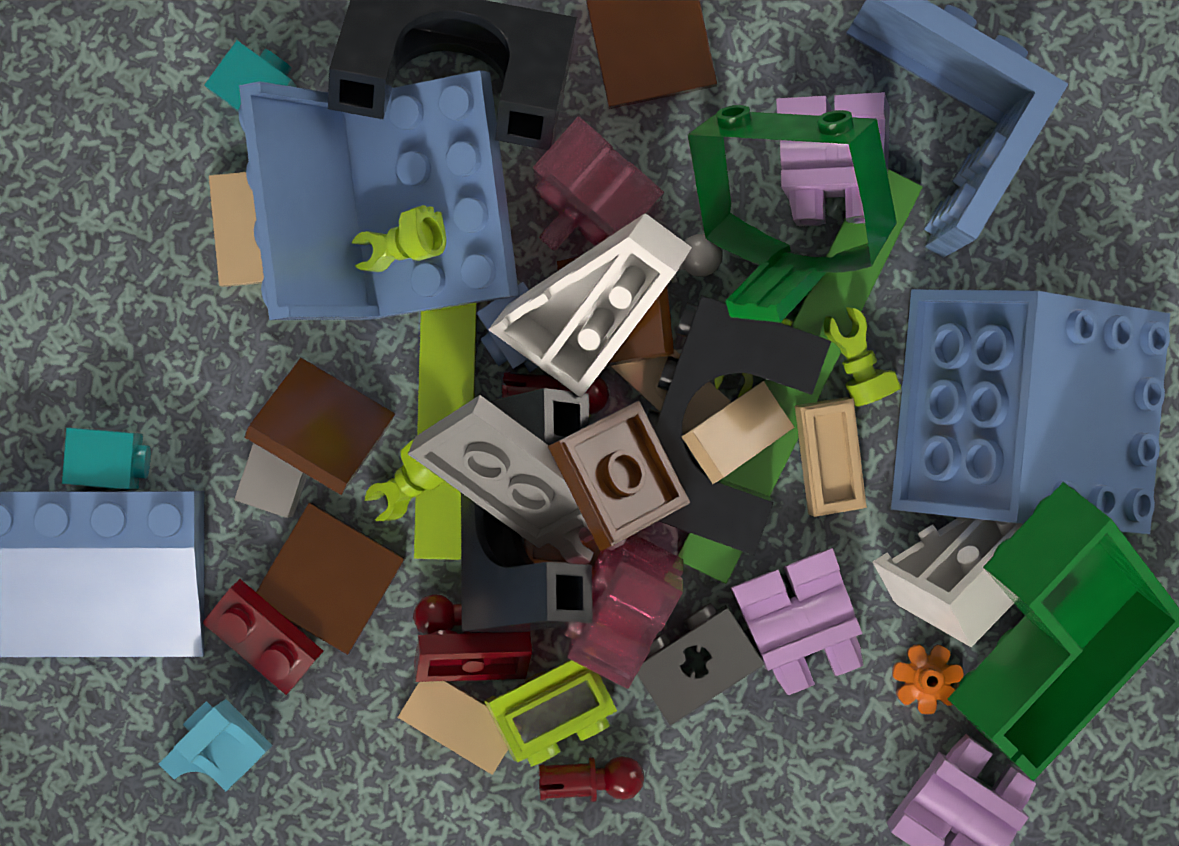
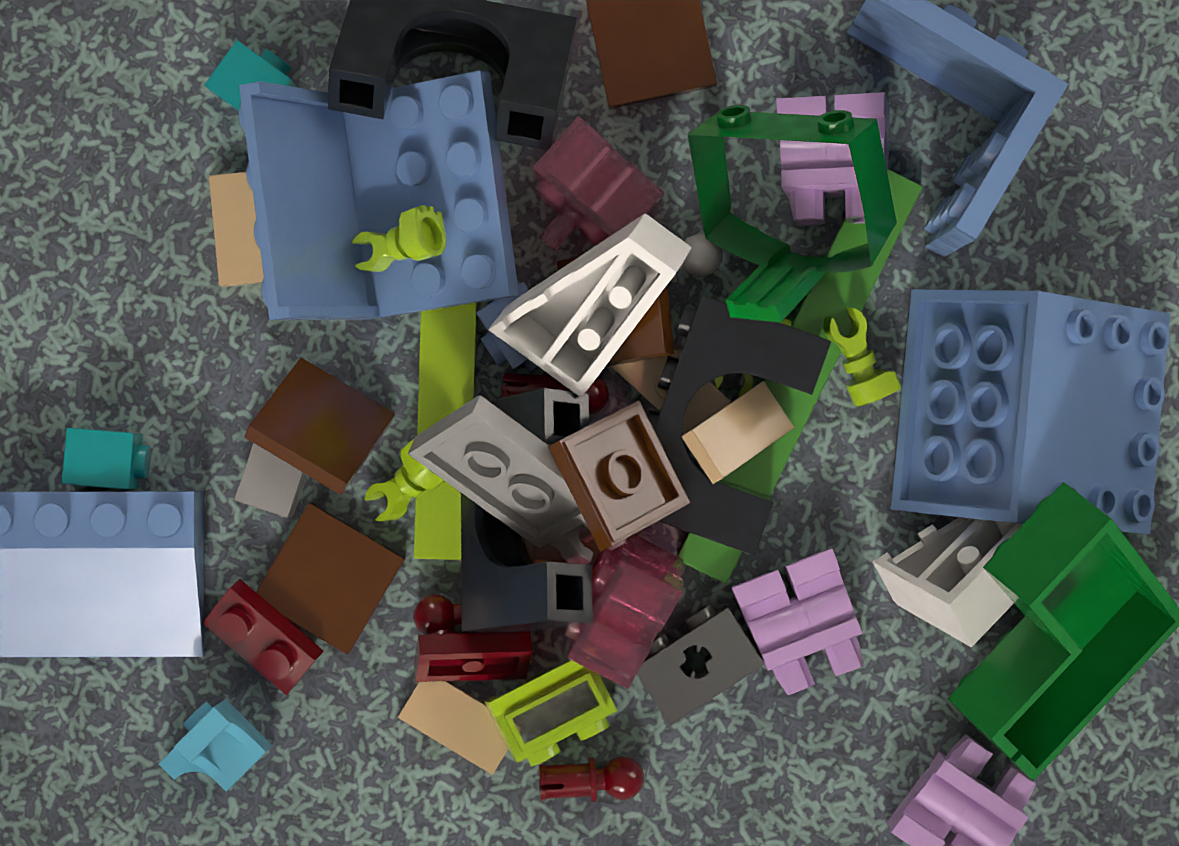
(830, 456): tan tile -> none
(916, 675): orange plant -> none

